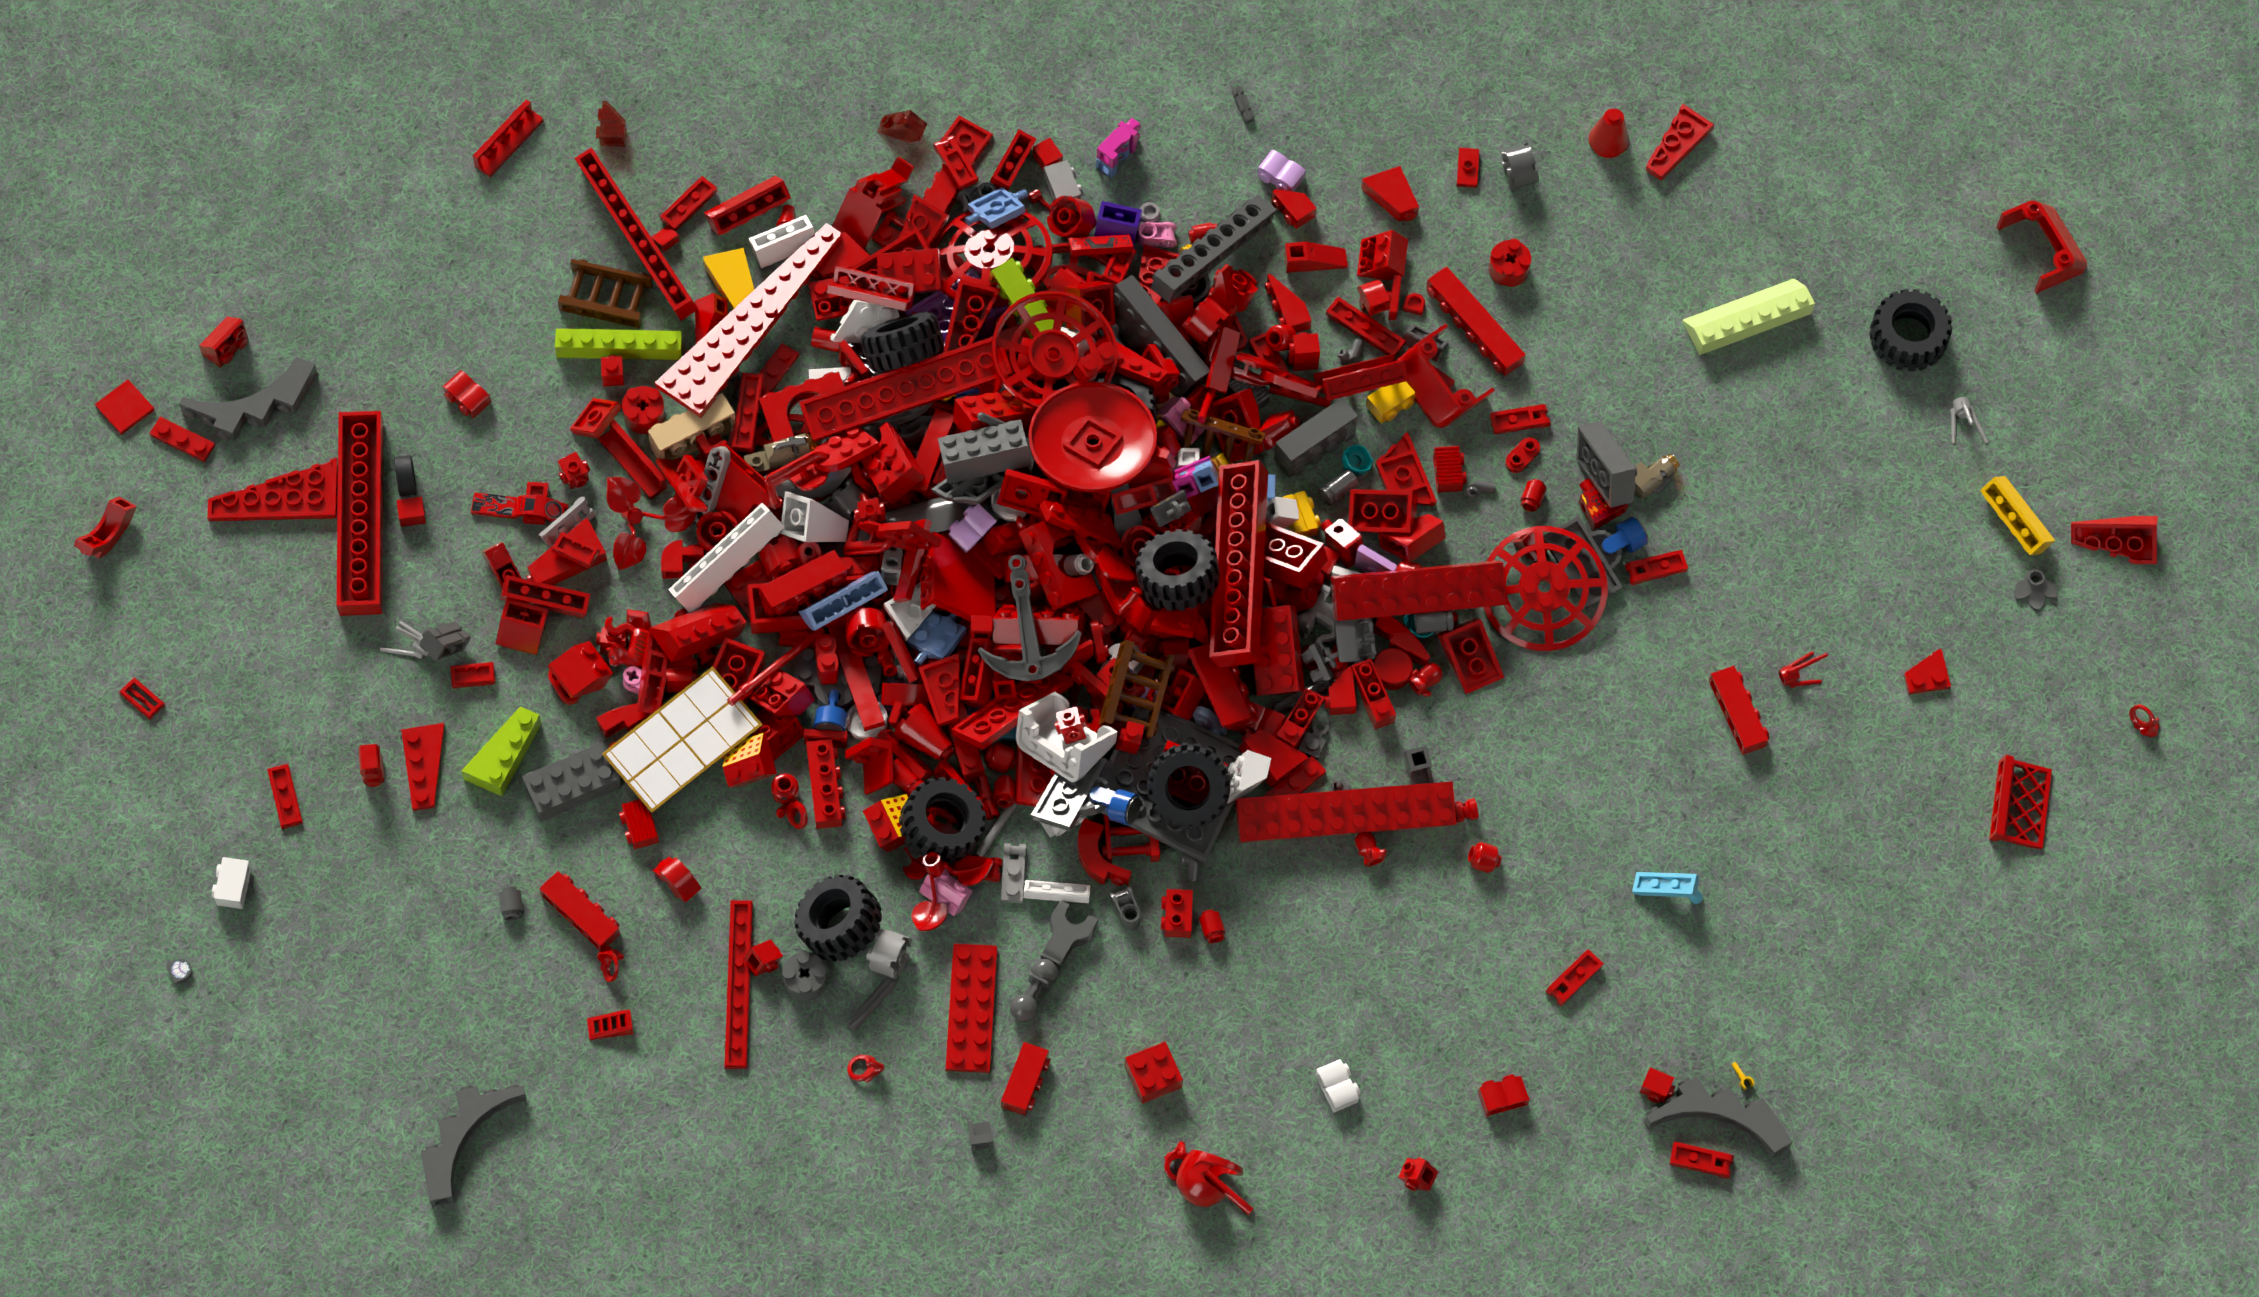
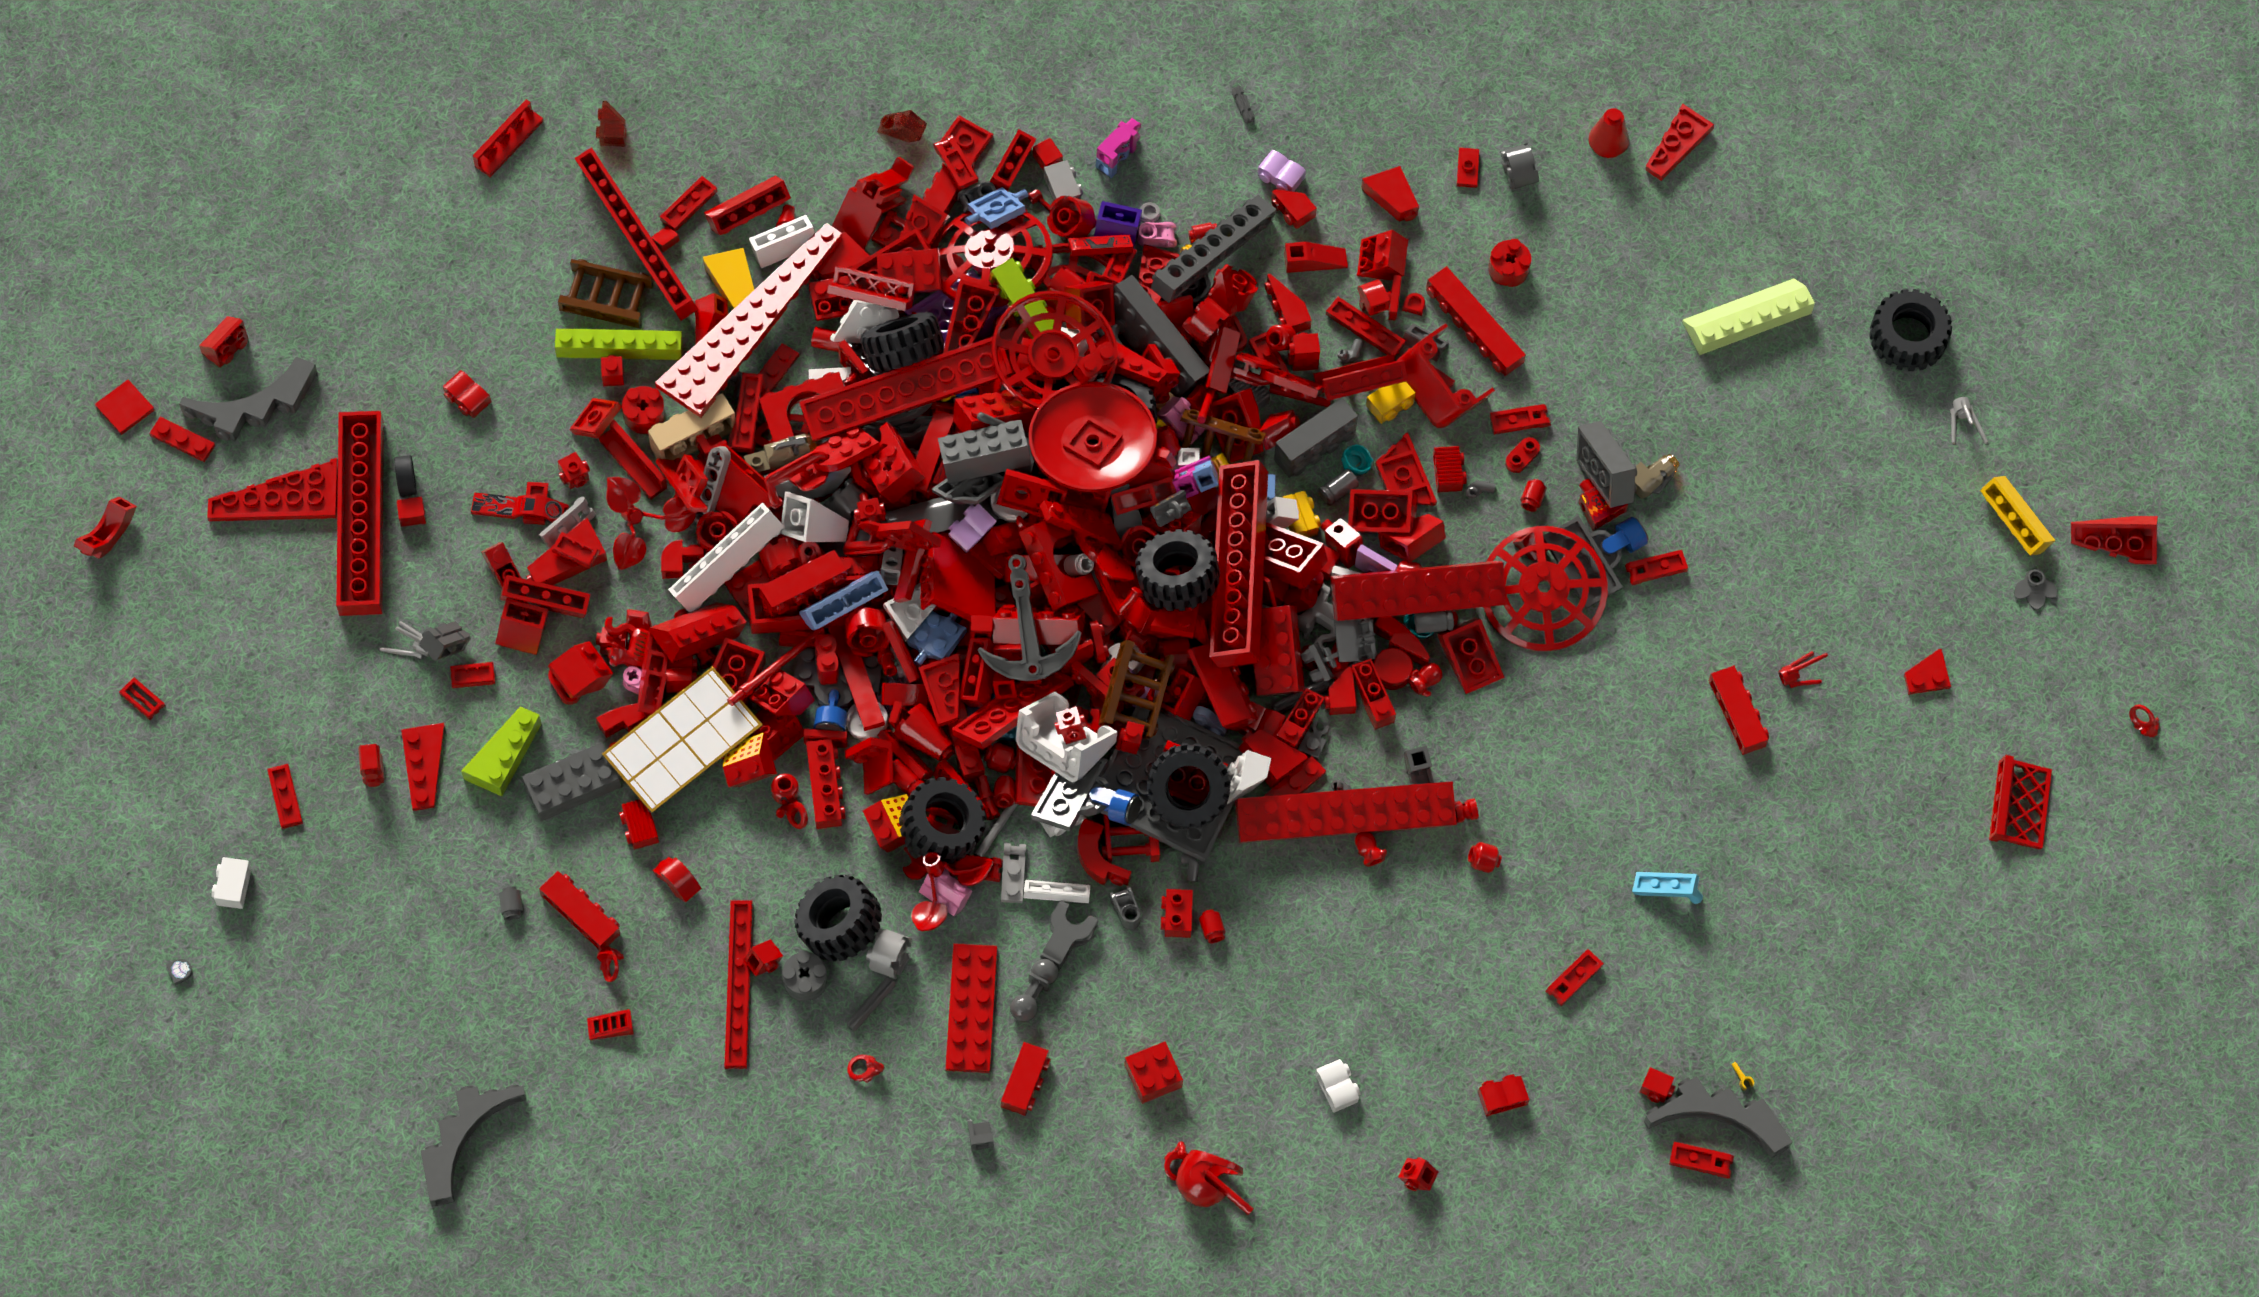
(2068, 257): red windscreen -> none

